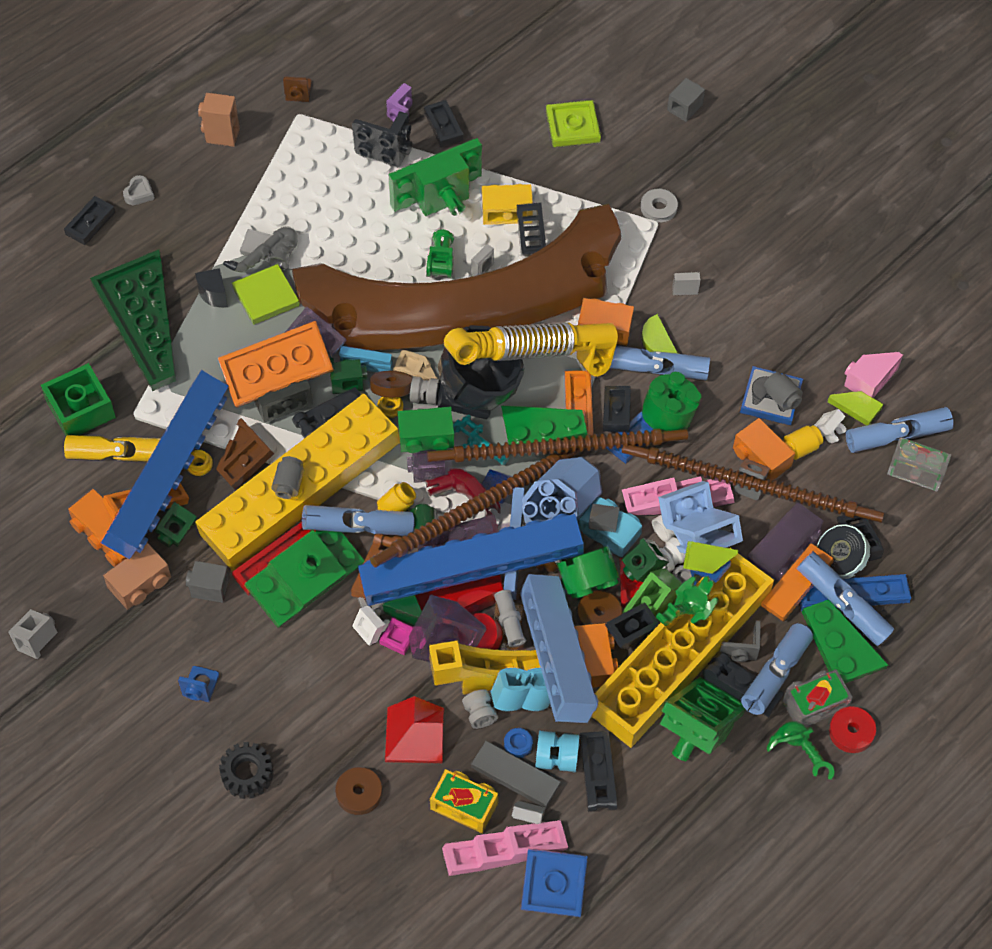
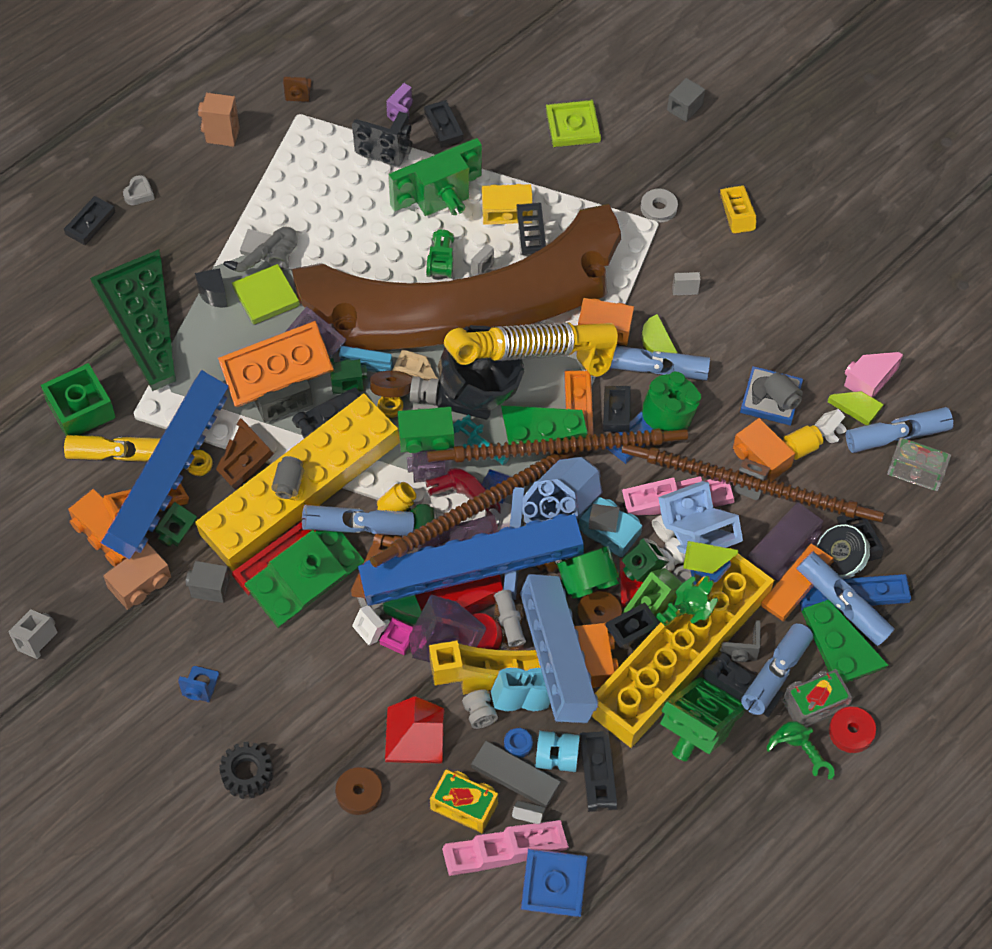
(738, 211): none -> yellow slope

